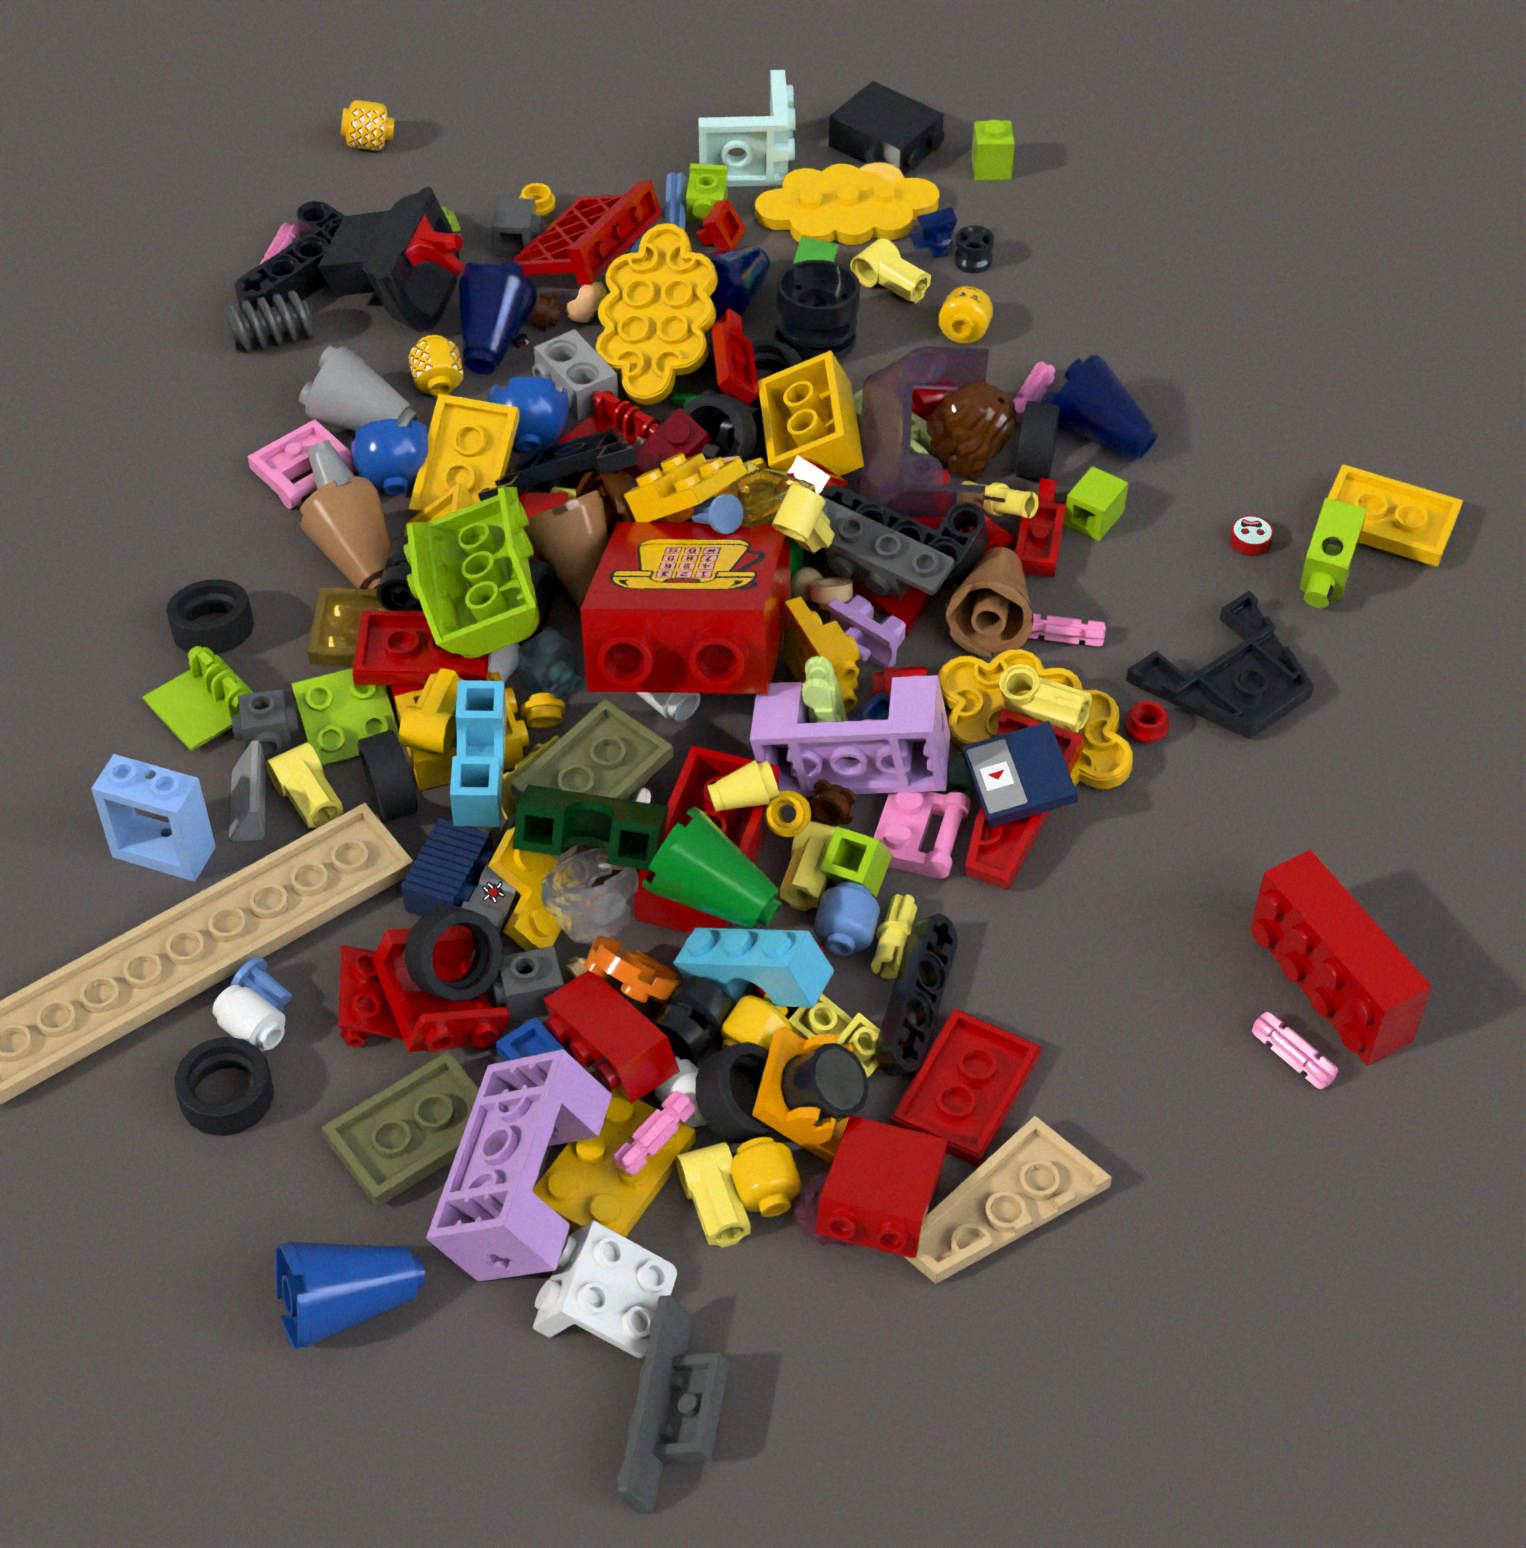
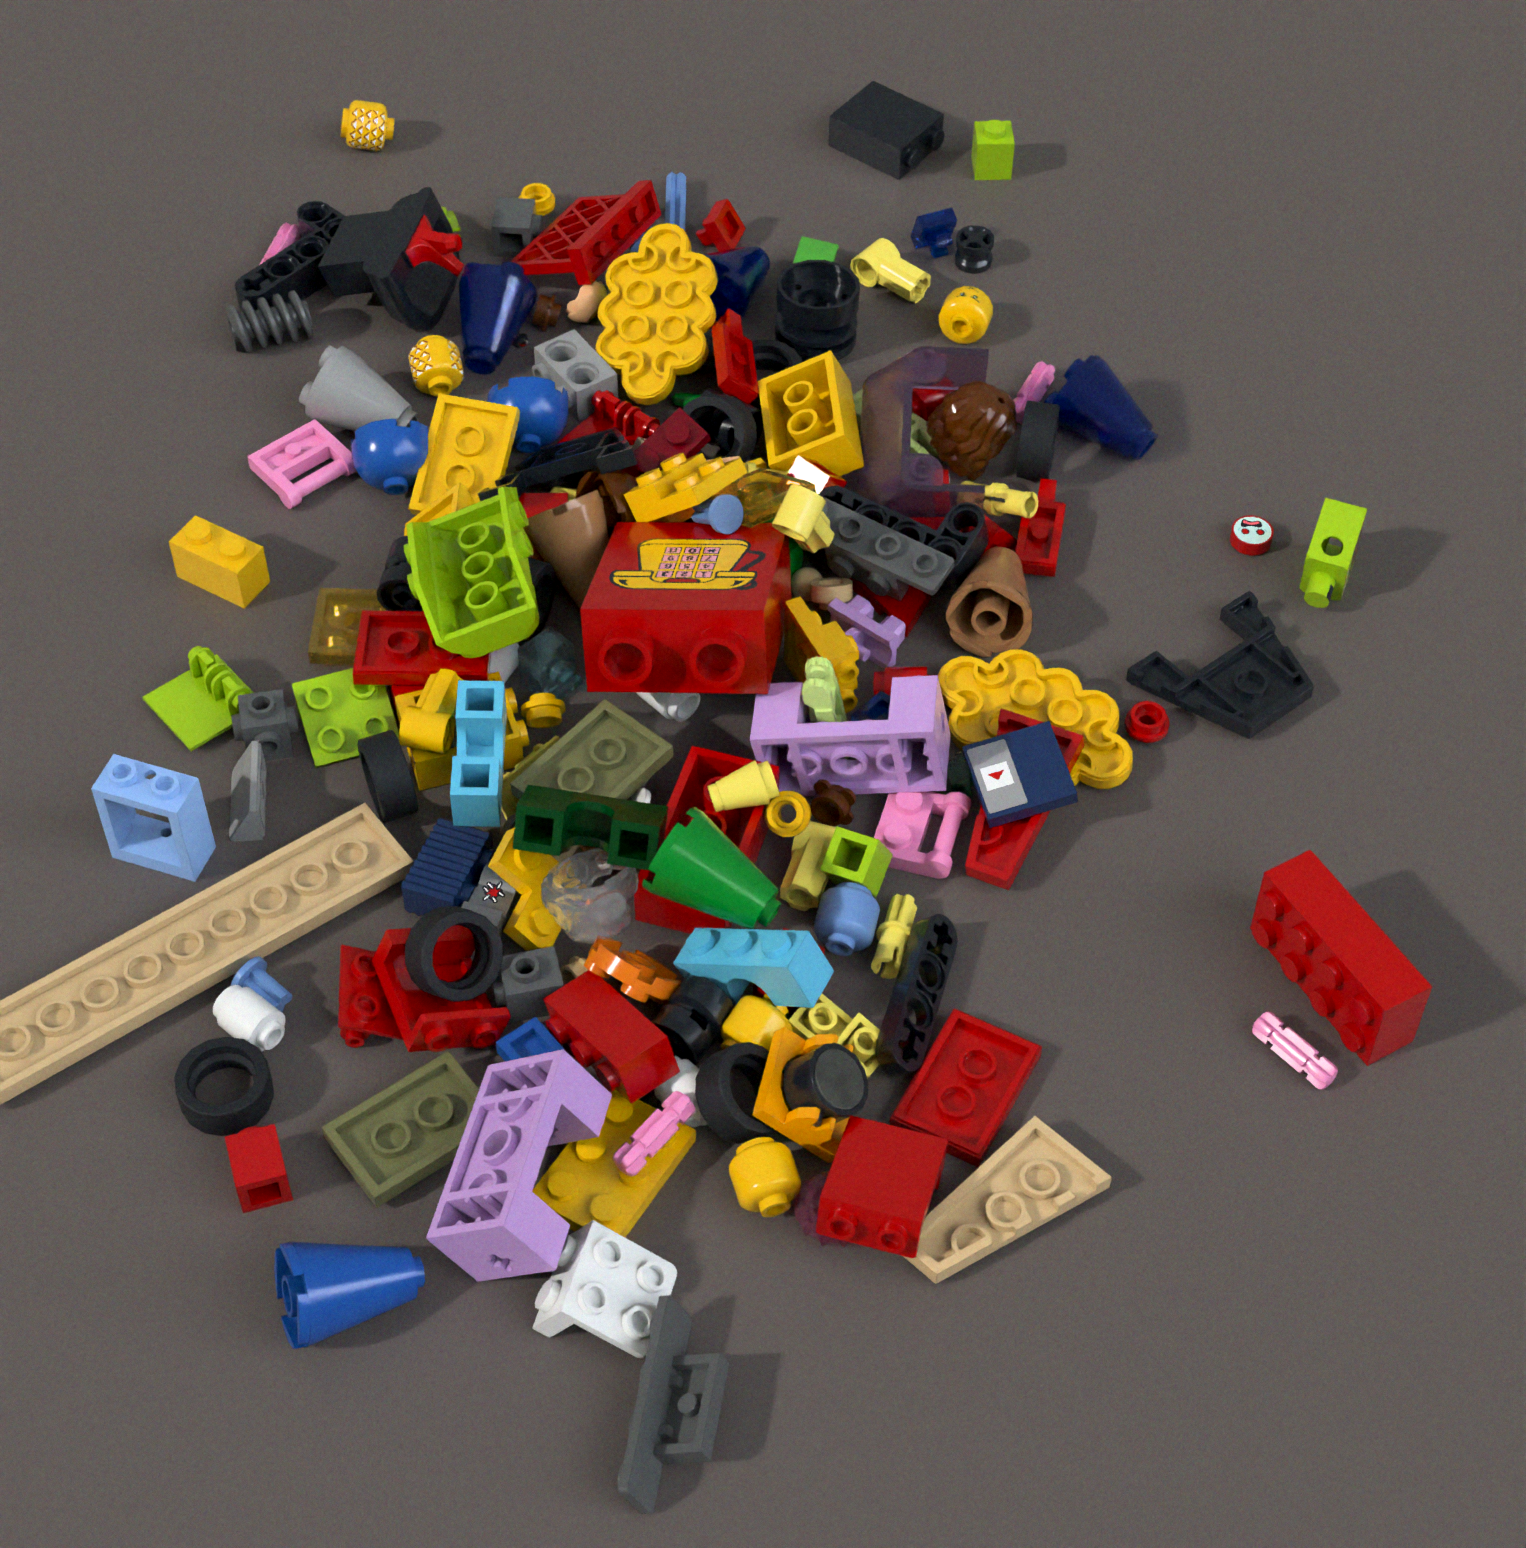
(205, 598): black tyre -> none
(219, 561): none -> yellow brick
(258, 1168): none -> red brick
(303, 780): light yellow piece -> none
(328, 465): light grey cone -> none
(349, 529): medium nougat cone -> none
(705, 187): lime brick -> none
(708, 1181): light yellow piece -> none
(764, 138): light aqua bracket -> none
(847, 203): yellow plate -> none
(1045, 700): light yellow piece -> none
(1068, 630): bright pink axle -> none
(1095, 503): lime brick -> none
(1398, 514): yellow plate -> none

